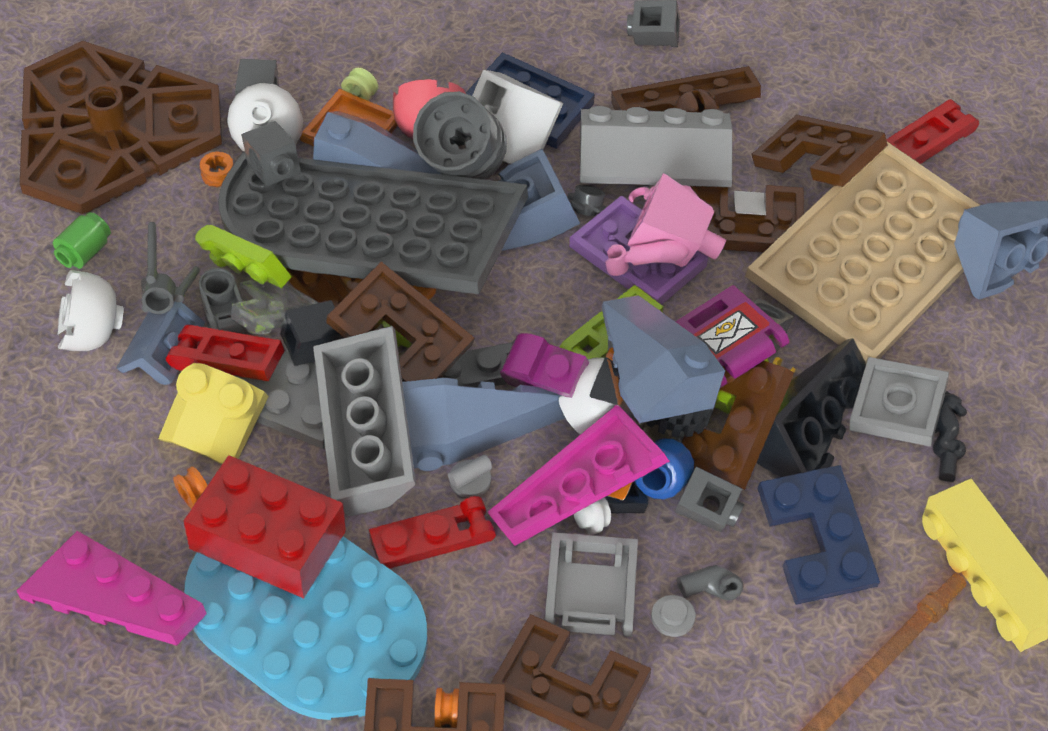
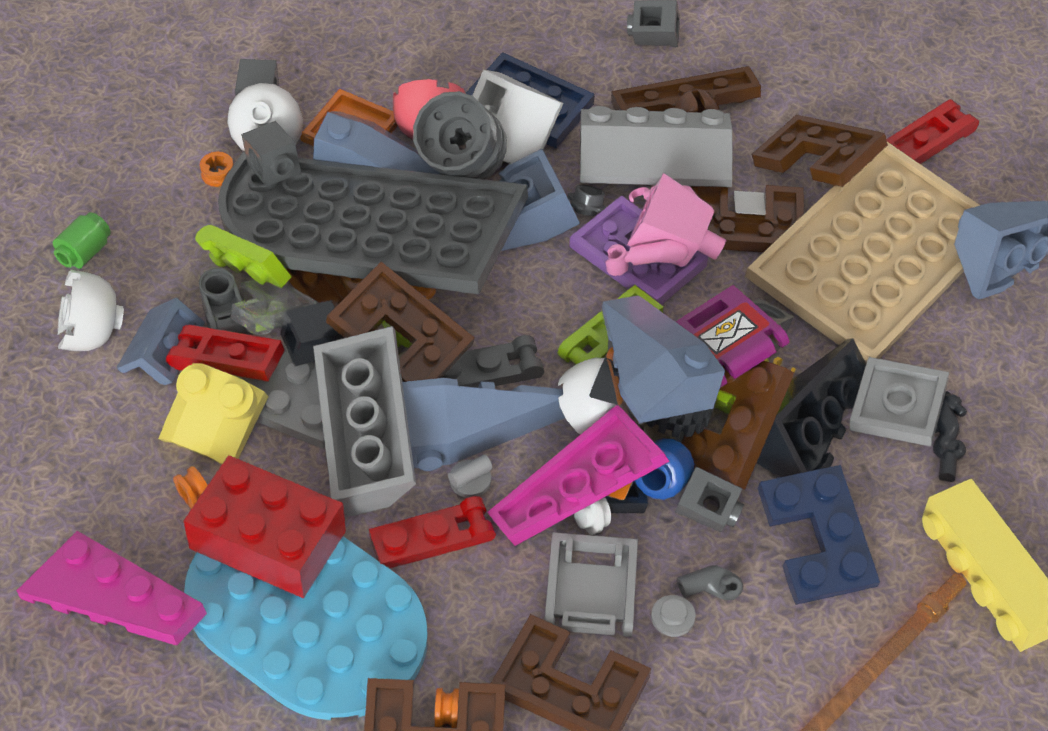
(95, 123): reddish brown plate -> none
(157, 288): dark grey plant -> none
(360, 83): yellowish green bush -> none
(543, 365): magenta brick -> none

